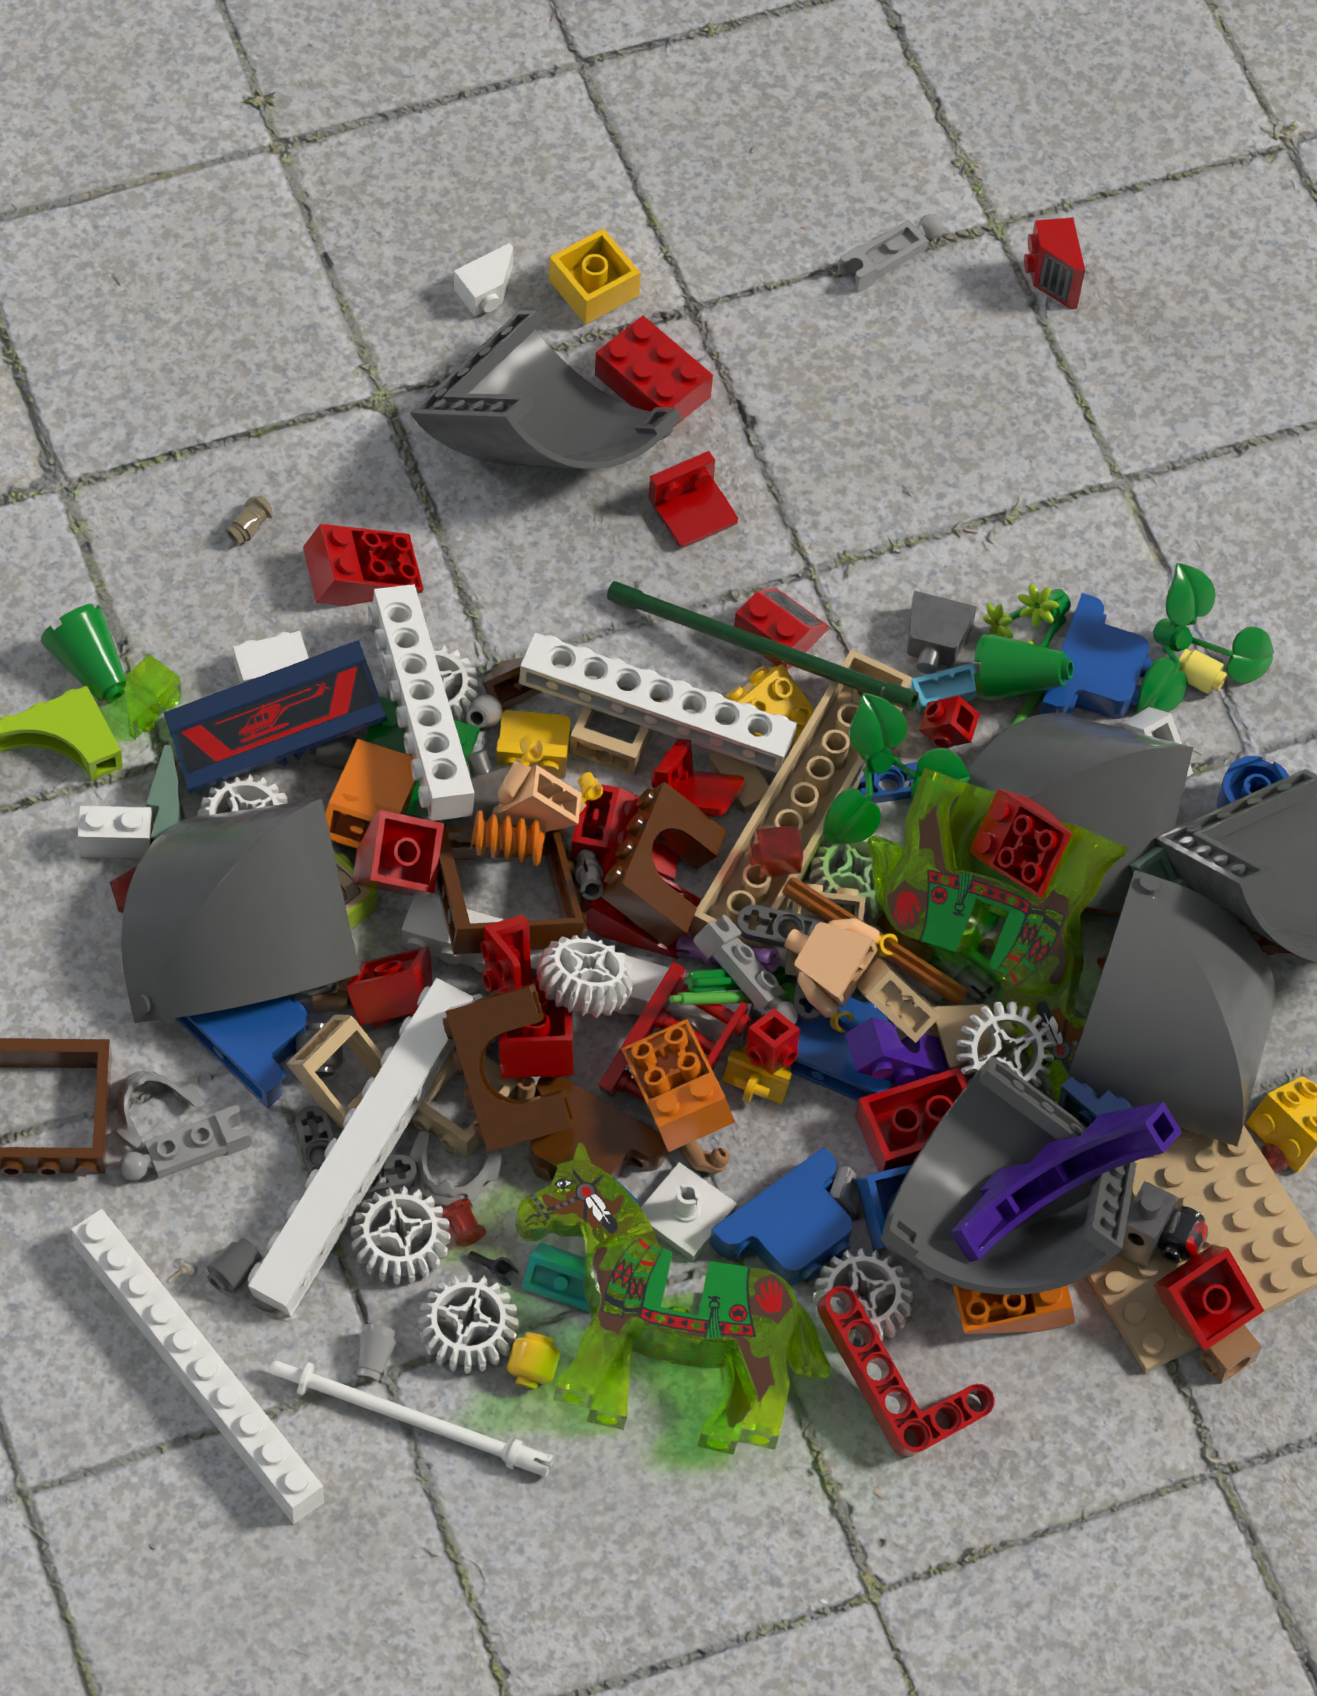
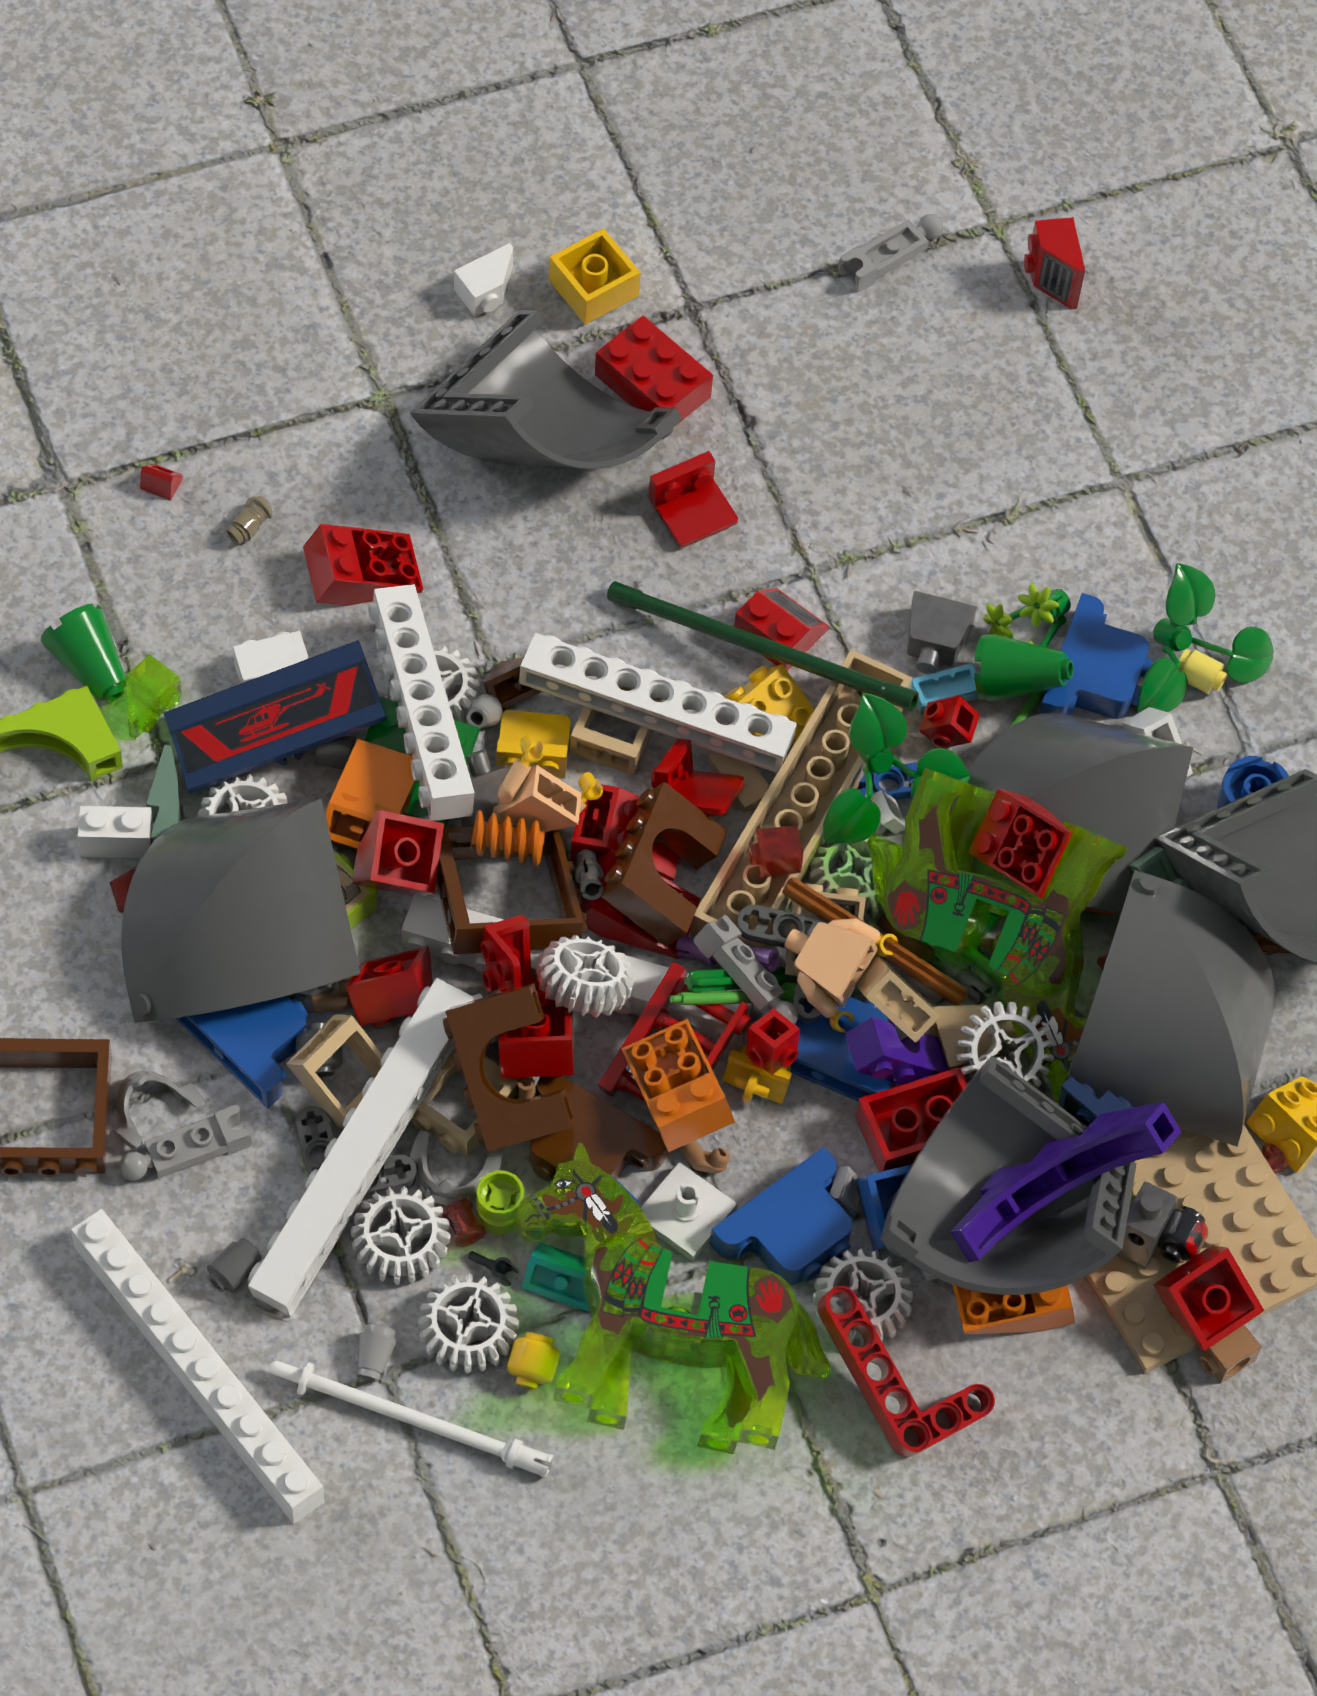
(160, 480): none -> red slope
(498, 1201): none -> lime wheel
(890, 813): none -> white tile

